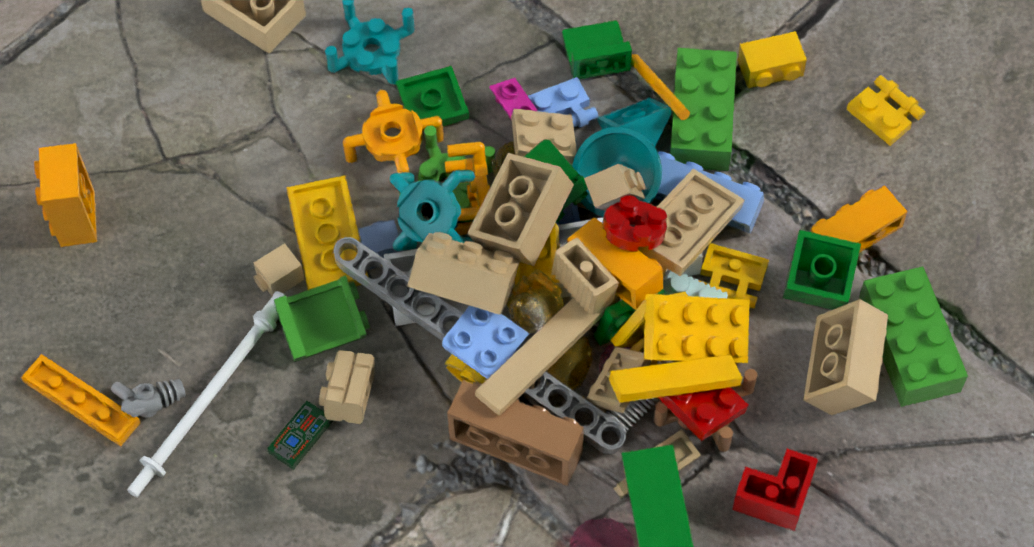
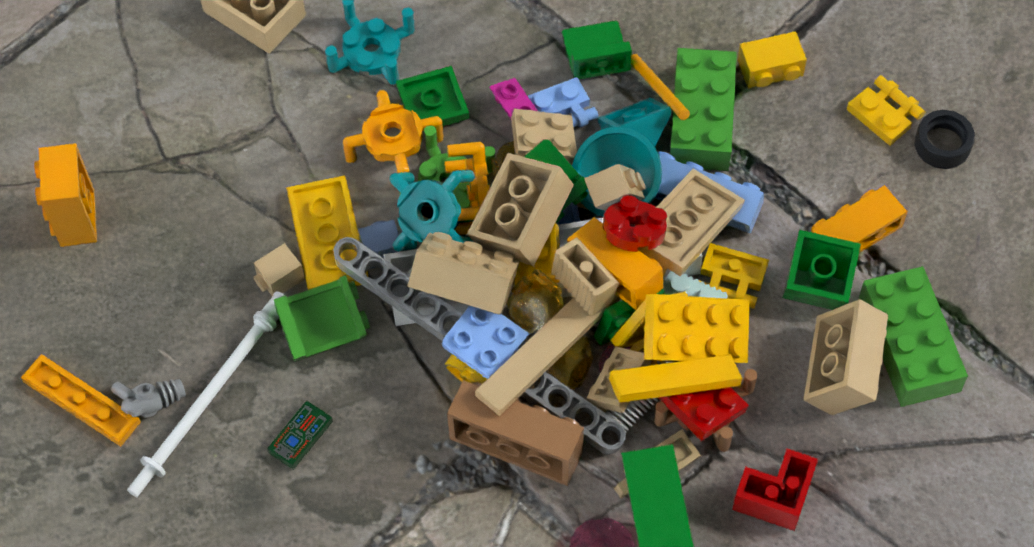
(348, 386): tan brick -> none
(948, 120): none -> black tyre

